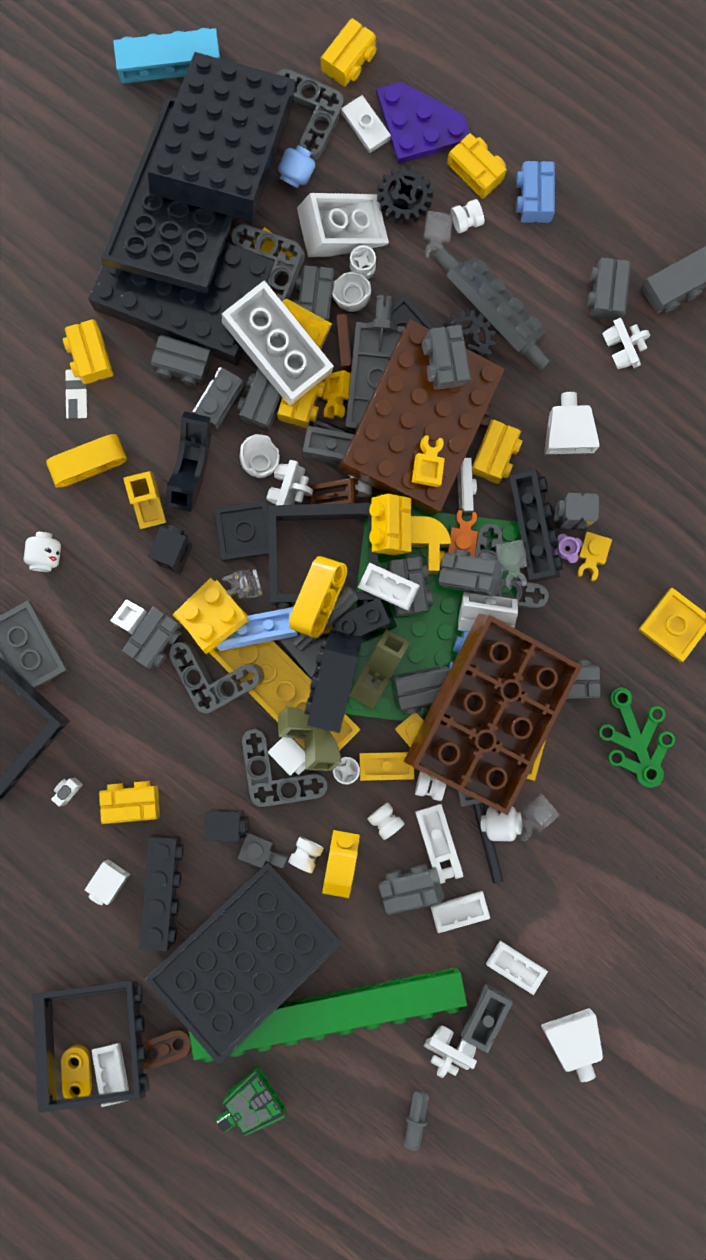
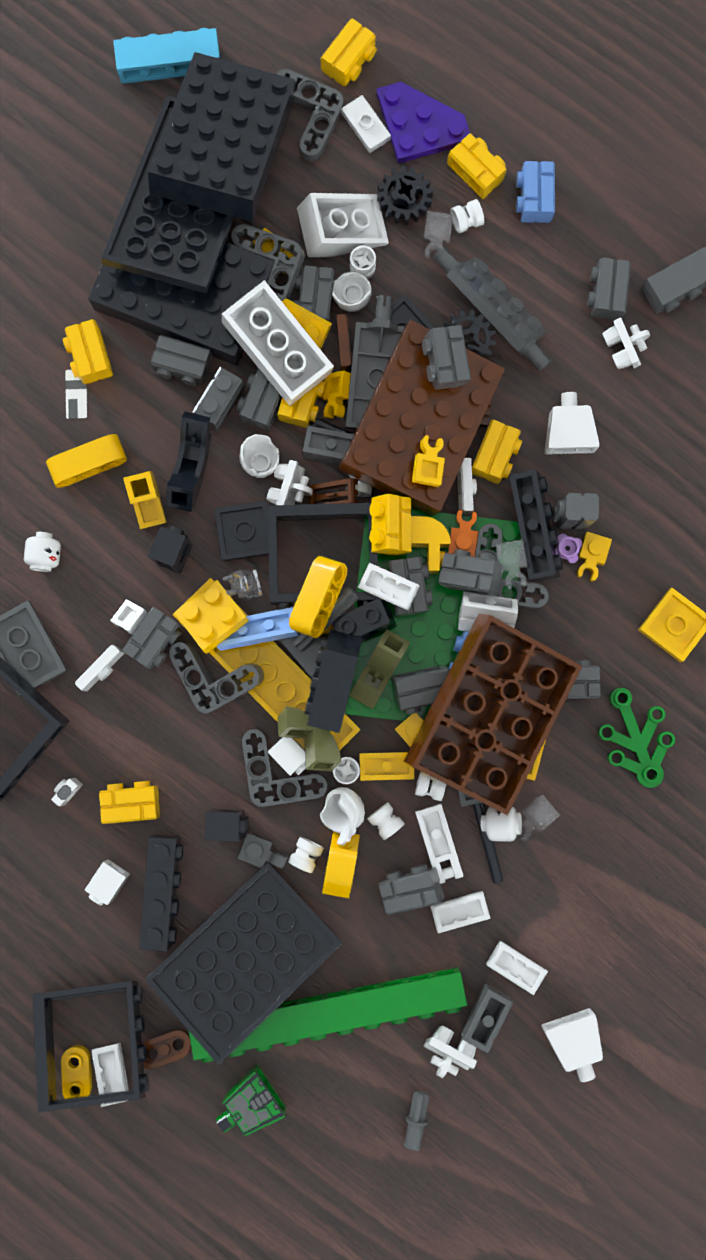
(100, 668): none -> white plate
(296, 166): light blue head -> none
(343, 813): none -> white hat

